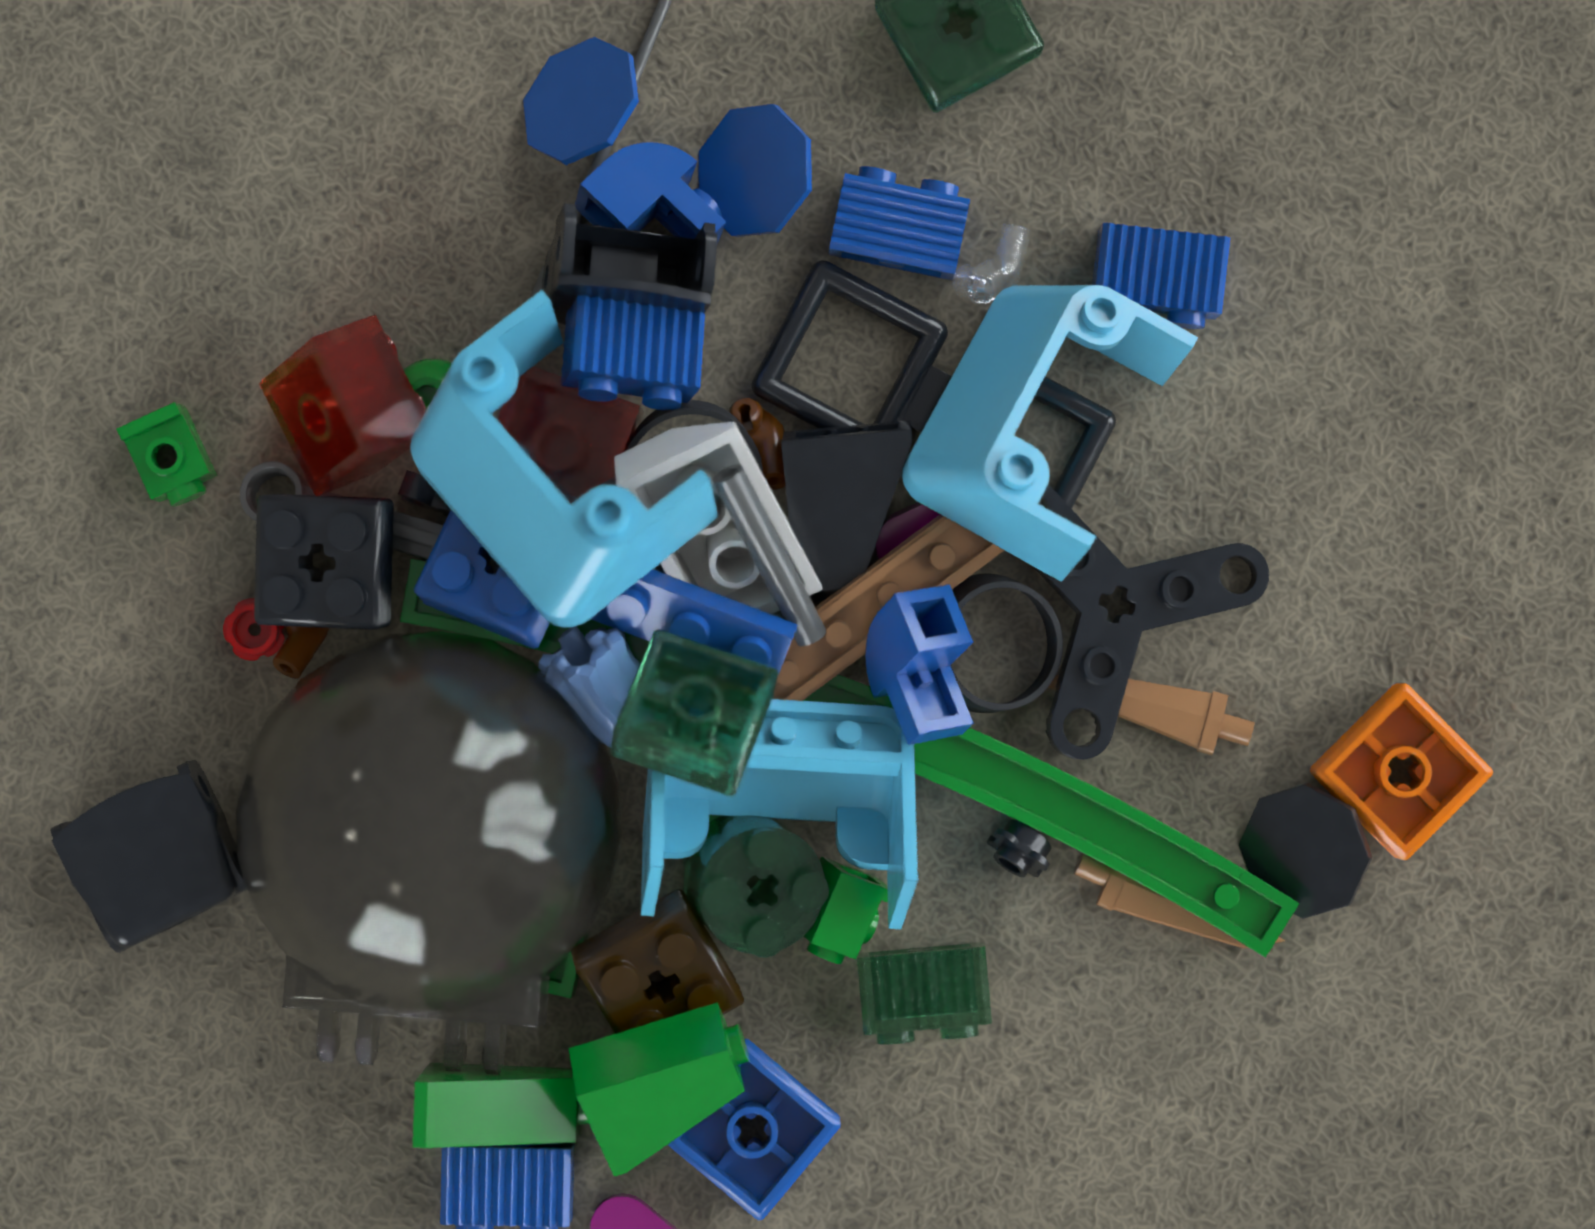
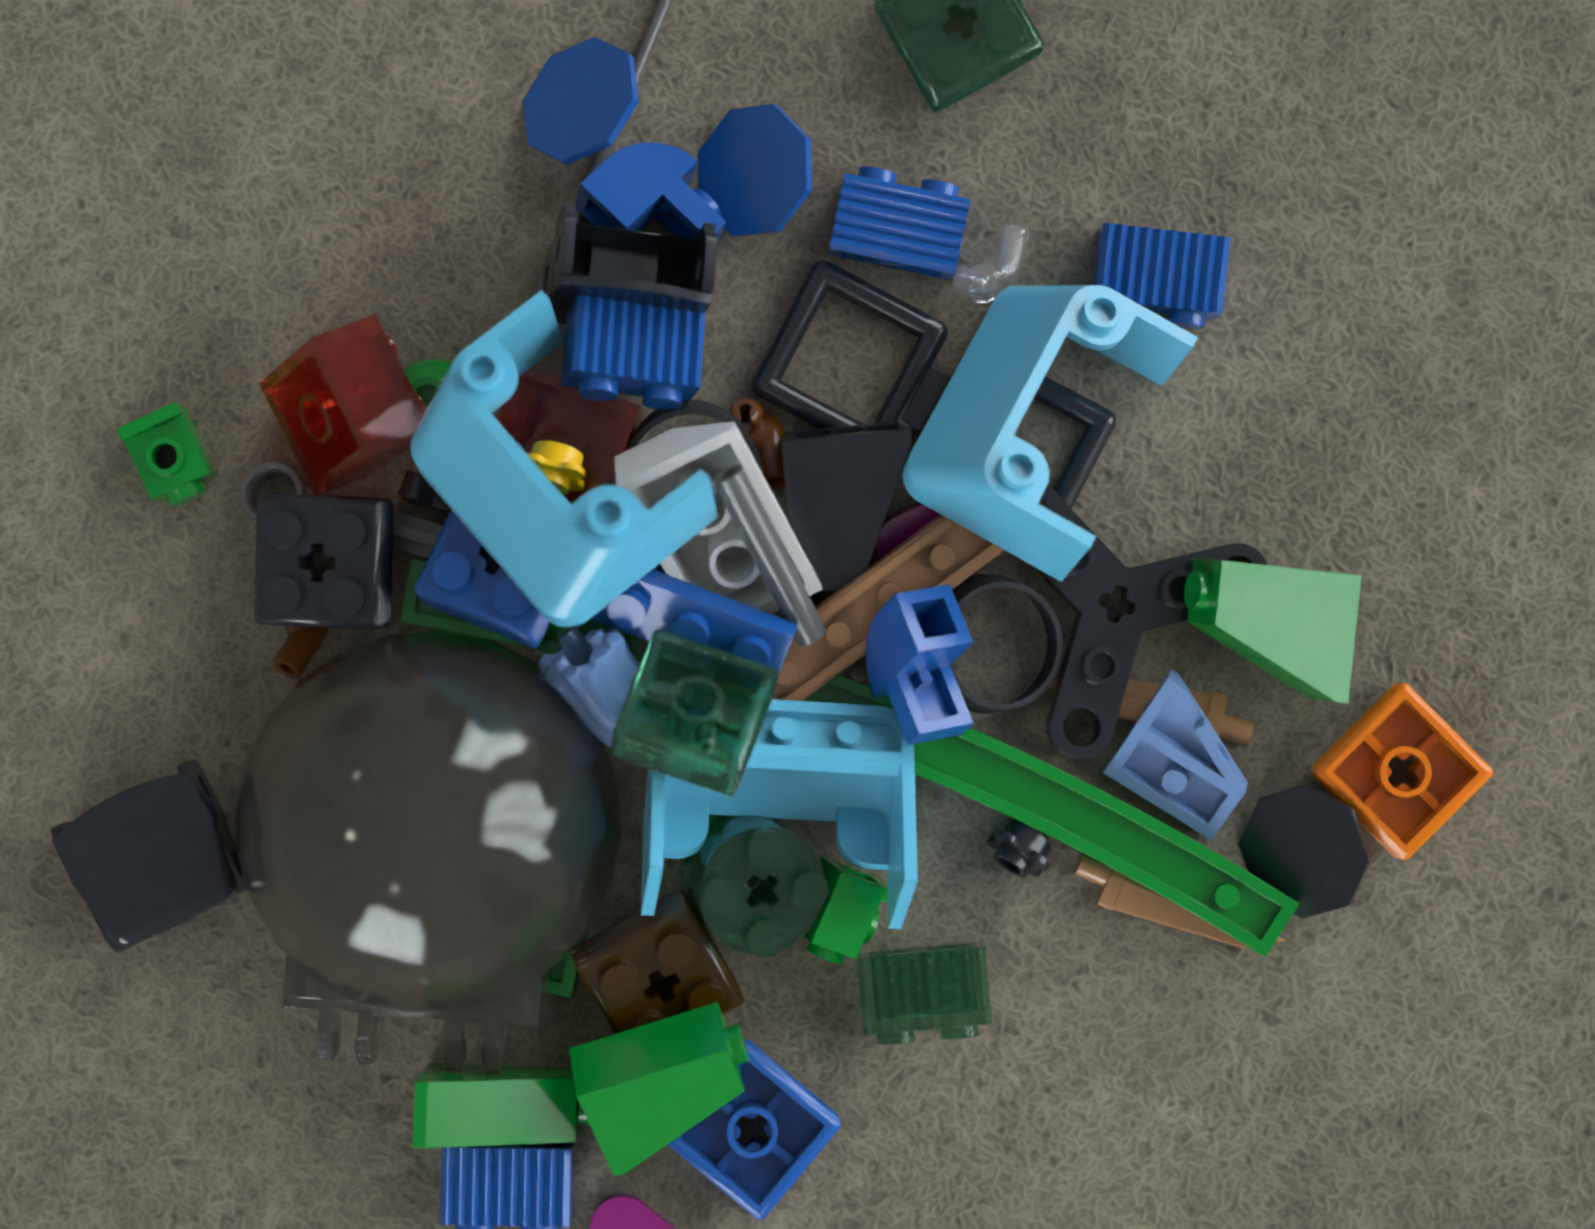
(246, 645): red plate -> none
(559, 464): none -> yellow plate
(1179, 760): none -> medium blue wing
(1281, 620): none -> slope

